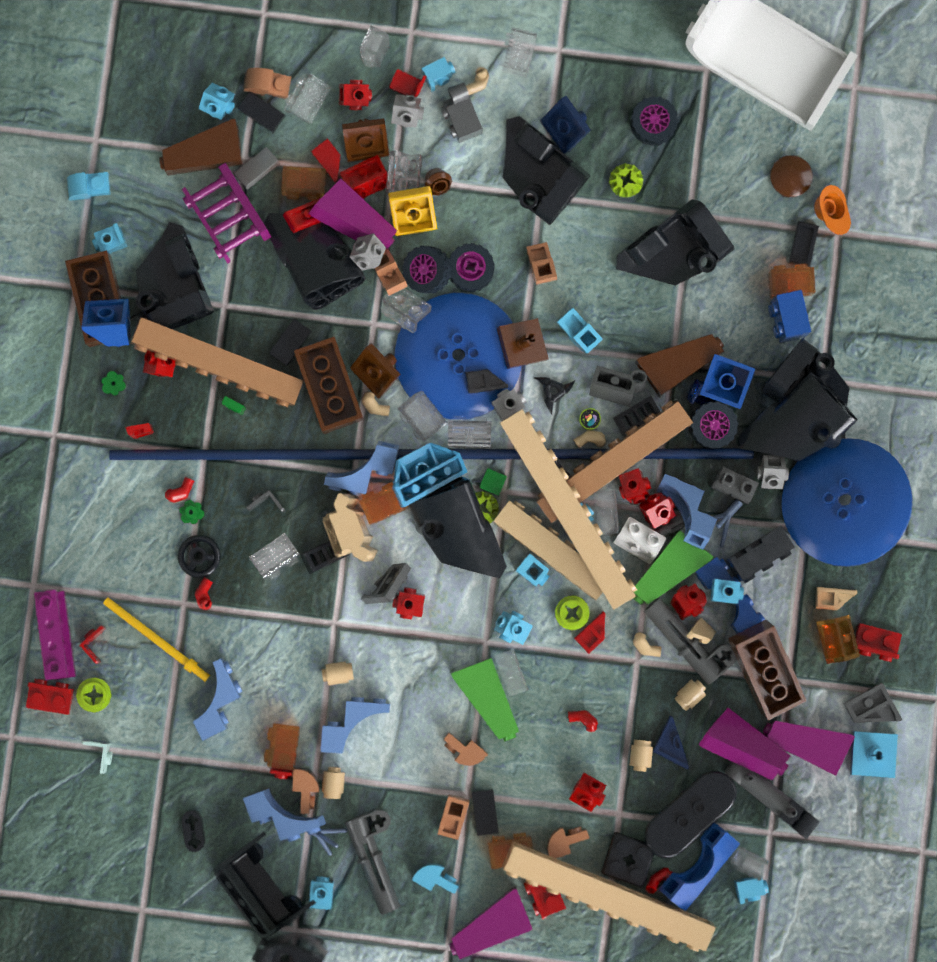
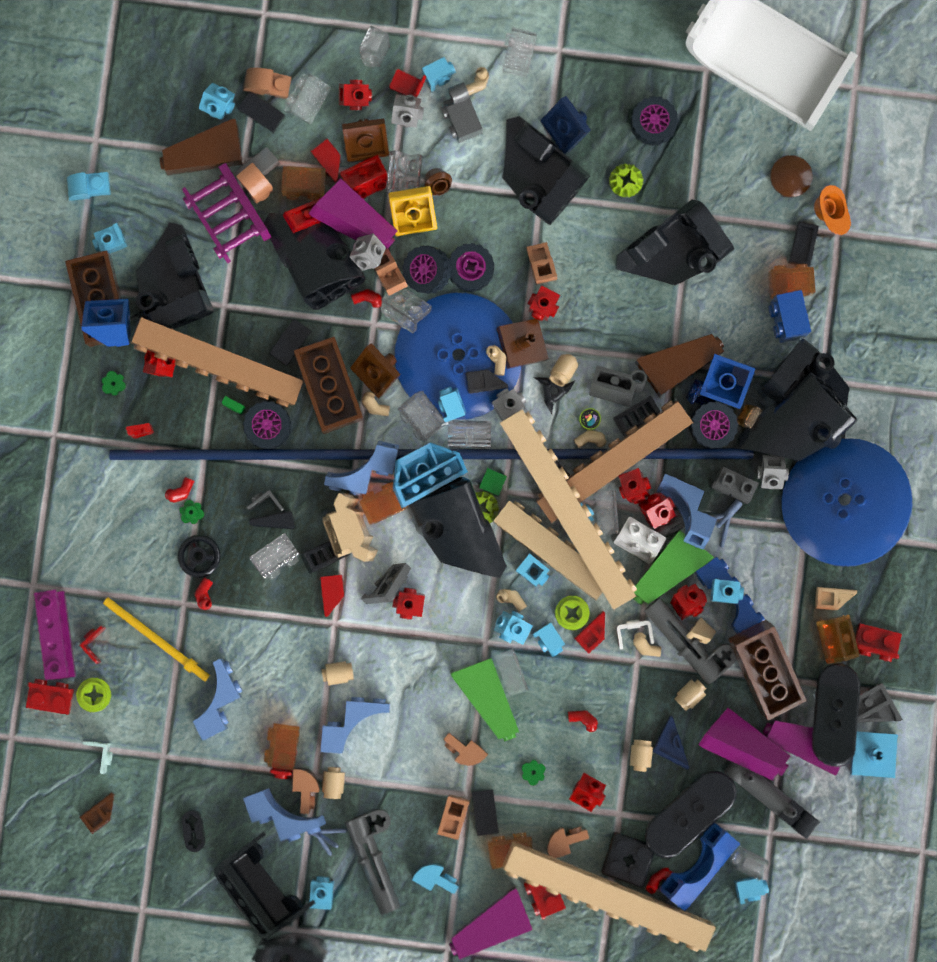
(99, 814): none -> reddish brown tile
(255, 183): none -> nougat brick
(267, 425): none -> black wheel
(281, 520): none -> black slope
(332, 592): none -> red tile
(369, 296): none -> red arm
(451, 404): none -> medium azure brick
(498, 358): none -> tan arm
(511, 596): none -> tan arm
(533, 779): none -> green plant
(546, 297): none -> red brick
(549, 640): none -> medium azure brick
(563, 369): none -> tan brick
(579, 331): medium azure brick -> none
(632, 624): none -> white piece
(748, 416): none -> clear orange tile
(760, 554): black wedge -> none
(836, 715): none -> black piece

